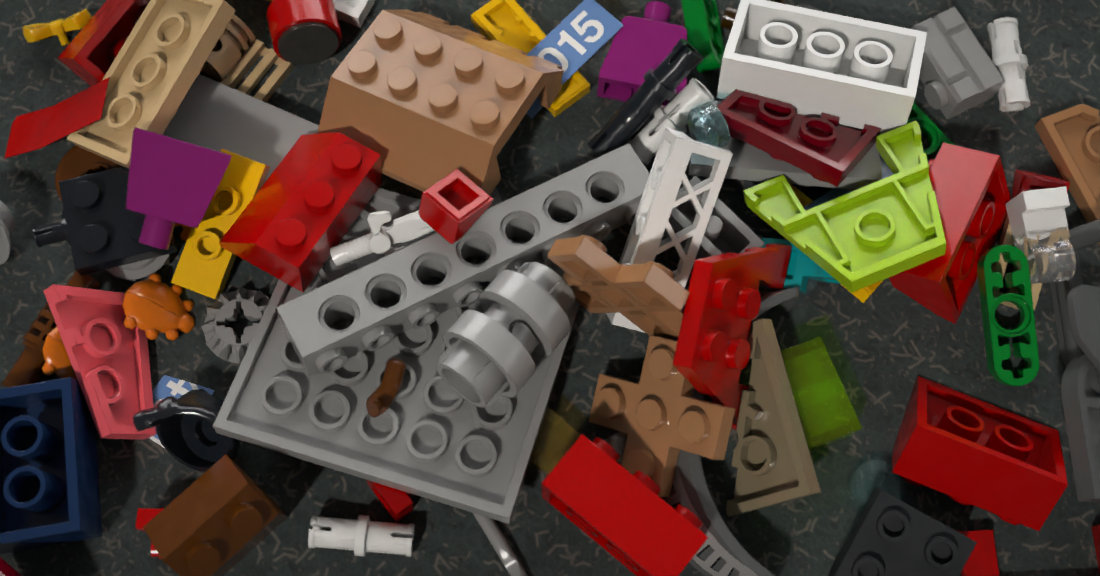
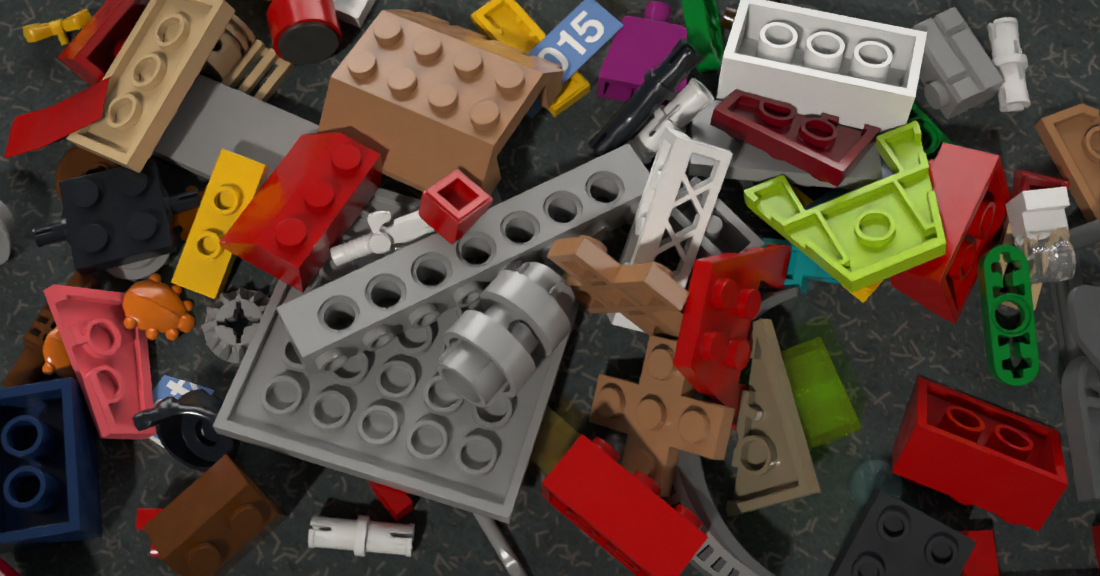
(170, 183): magenta torso -> none
(391, 384): reddish brown piece -> none
(708, 125): clear light blue tile -> none

